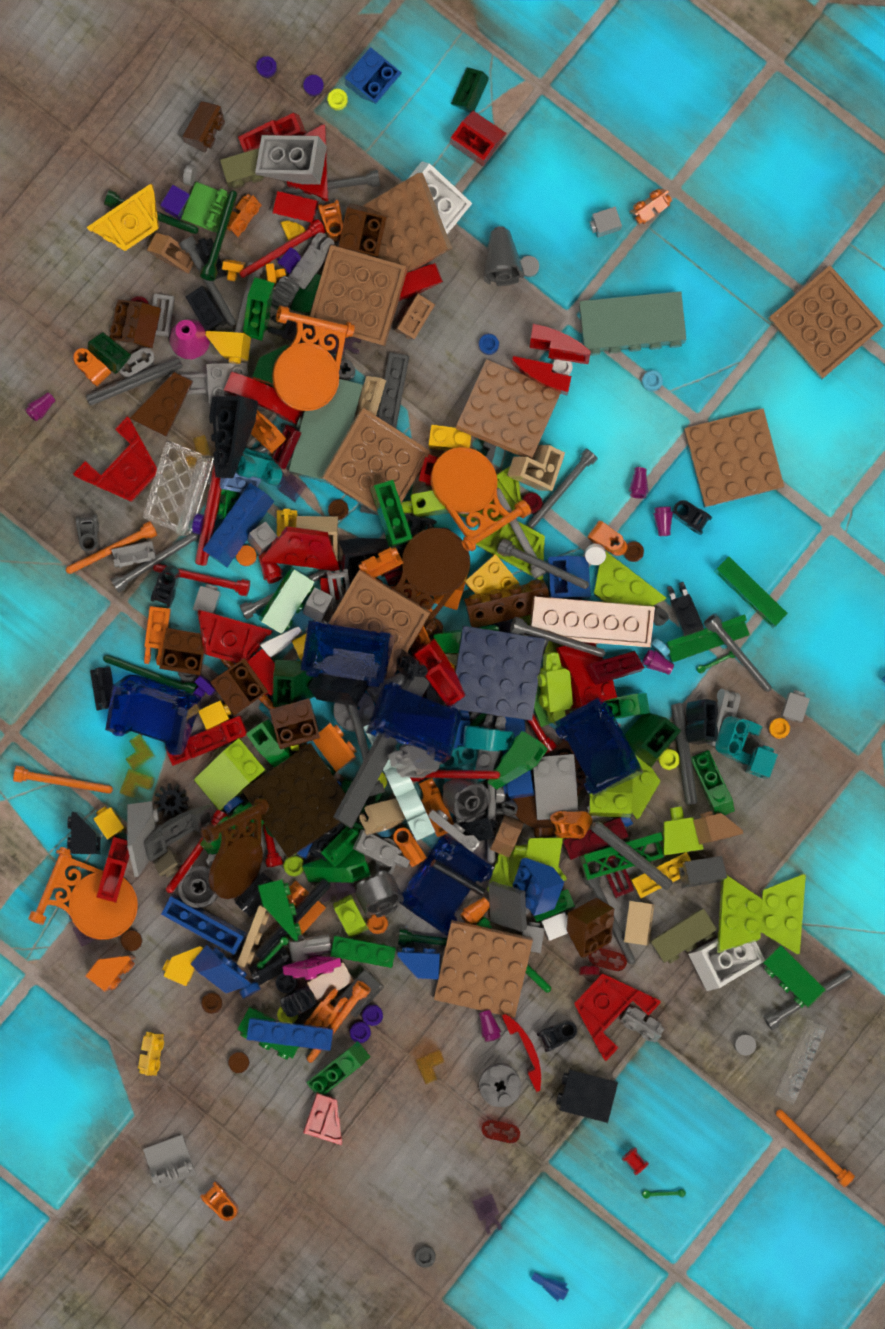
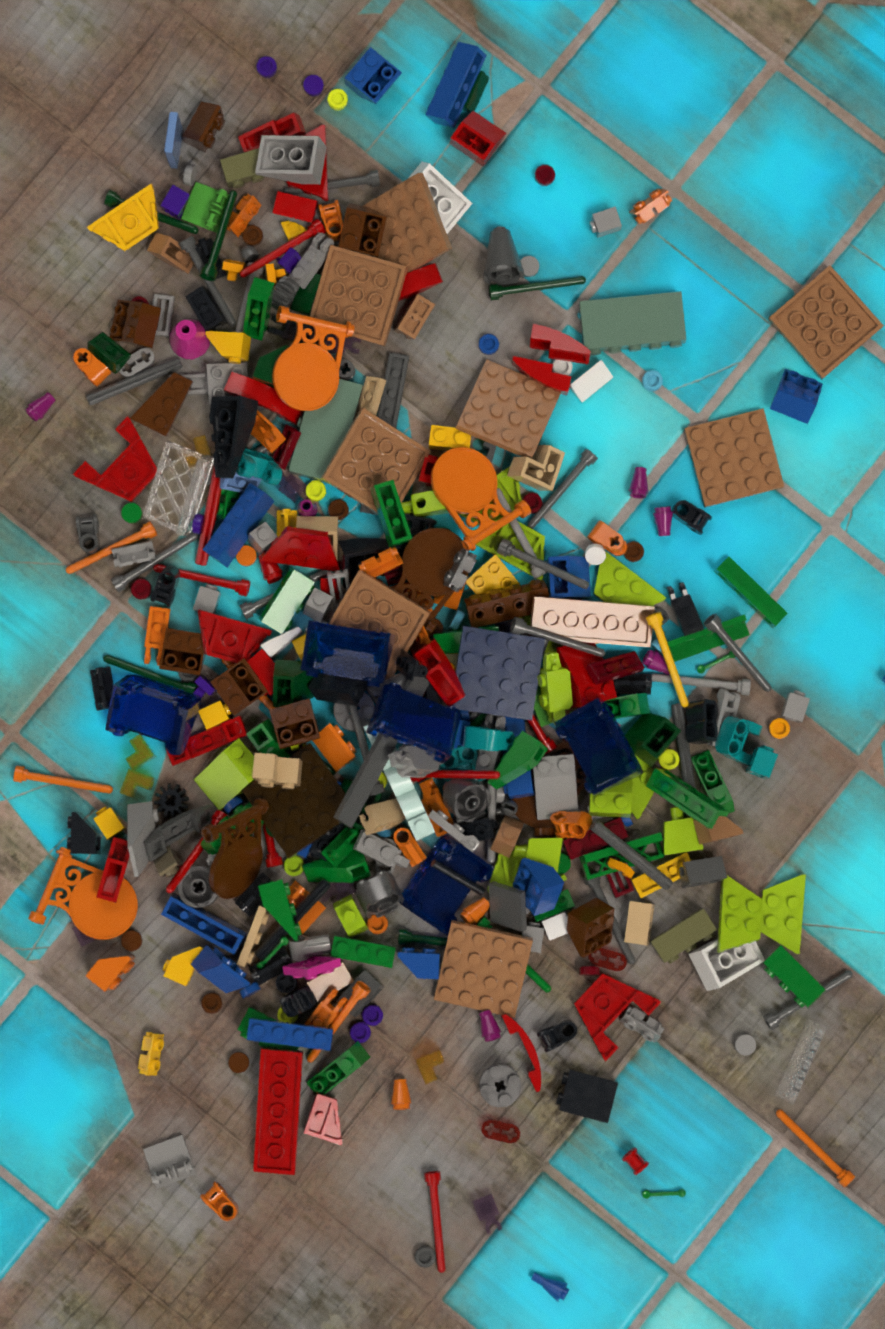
(131, 513): none -> green tile
(141, 589): none -> dark red tile
(173, 140): none -> medium blue tile
(249, 253): none -> dark grey hinge
(252, 235): none -> reddish brown tile
(271, 770): none -> tan brick
(278, 1111): none -> red plate
(310, 512): none -> magenta cone
(315, 490): none -> neon yellow tile
(400, 1096): none -> orange cone
(432, 1179): none -> red piece
(456, 84): none -> blue brick
(457, 619): none -> medium azure tile
(461, 562): none -> dark grey hinge
(497, 291): none -> dark green piece
(544, 175): none -> dark red tile
(564, 864): none -> green tile
(591, 381): none -> white slope
(620, 866): none -> light orange tile
(633, 684): none -> black hinge
(655, 621): none -> yellow piece
(686, 797): none -> green fence
(741, 686): none -> light grey piece
(796, 396): none -> blue slope

